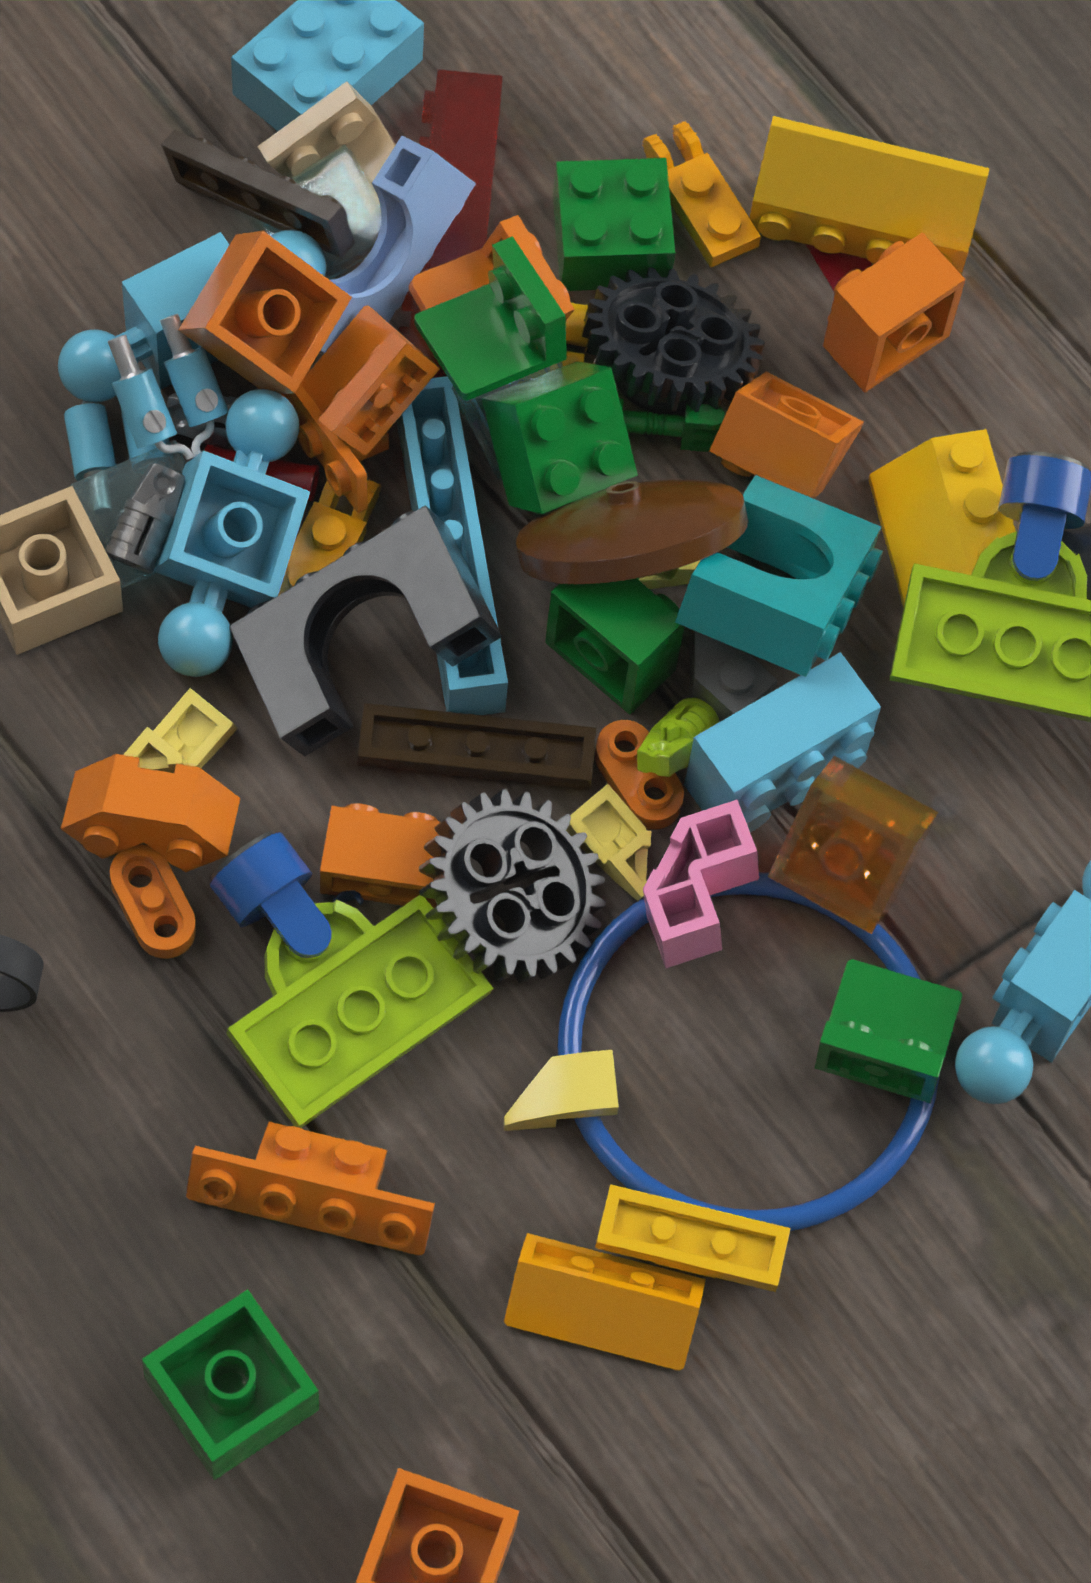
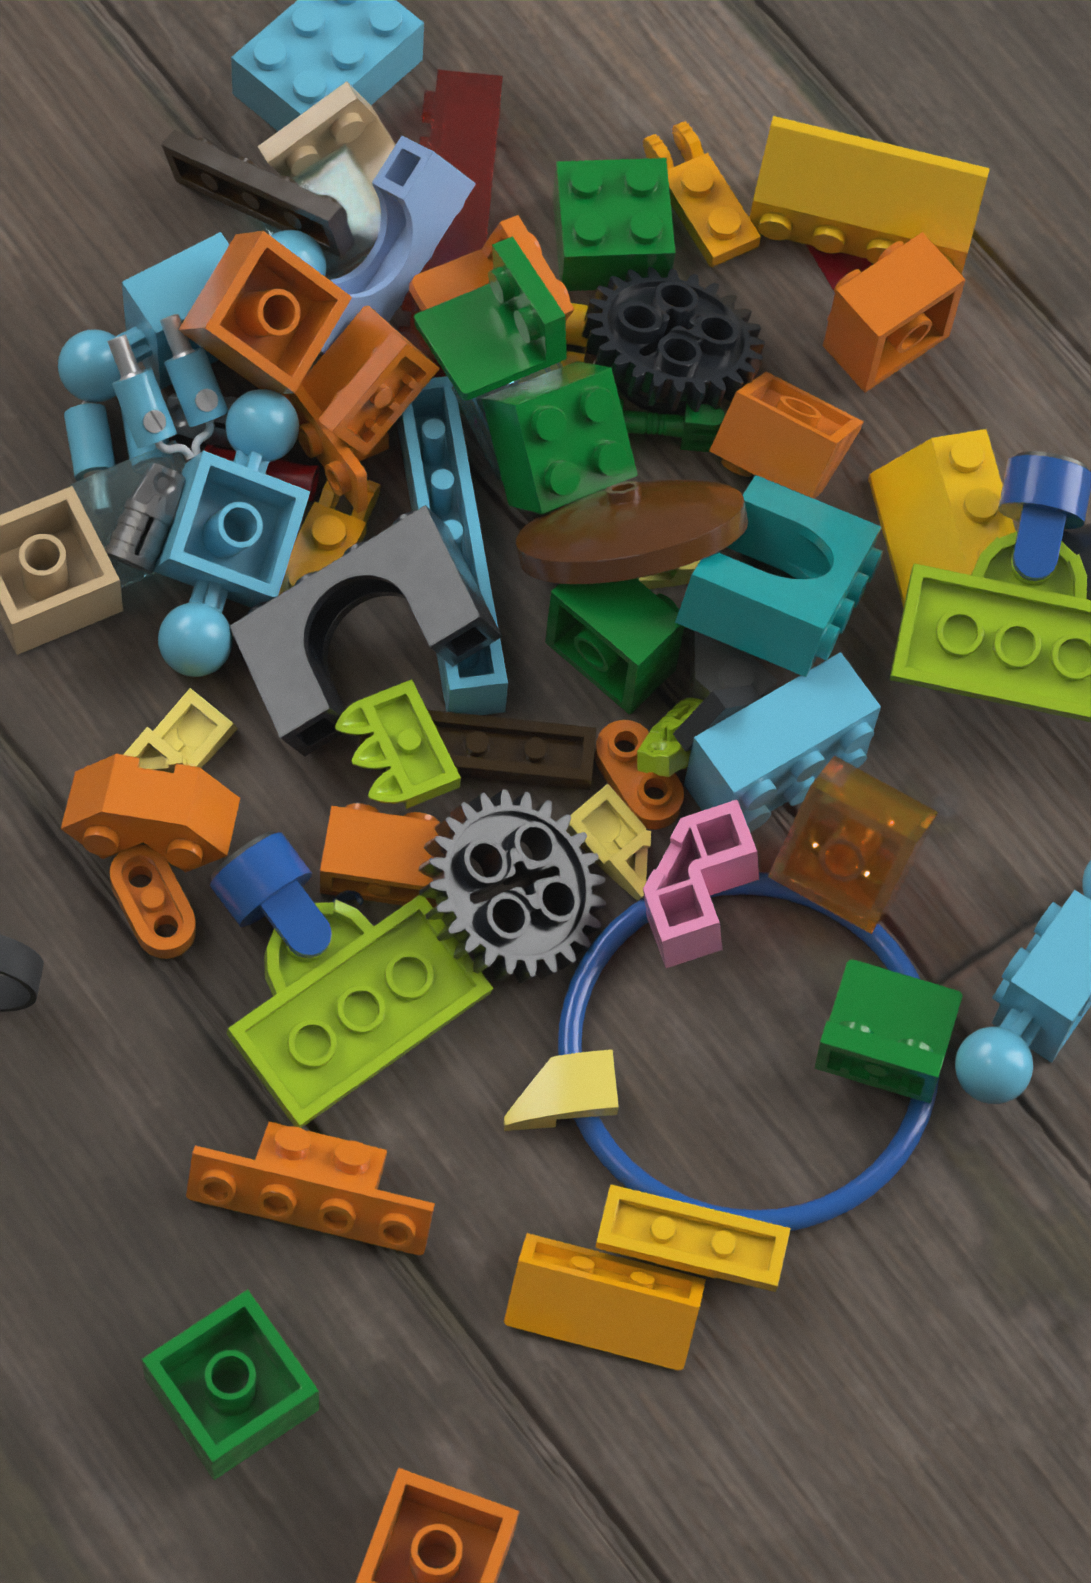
(401, 742): none -> lime plate
(714, 709): none -> black piece

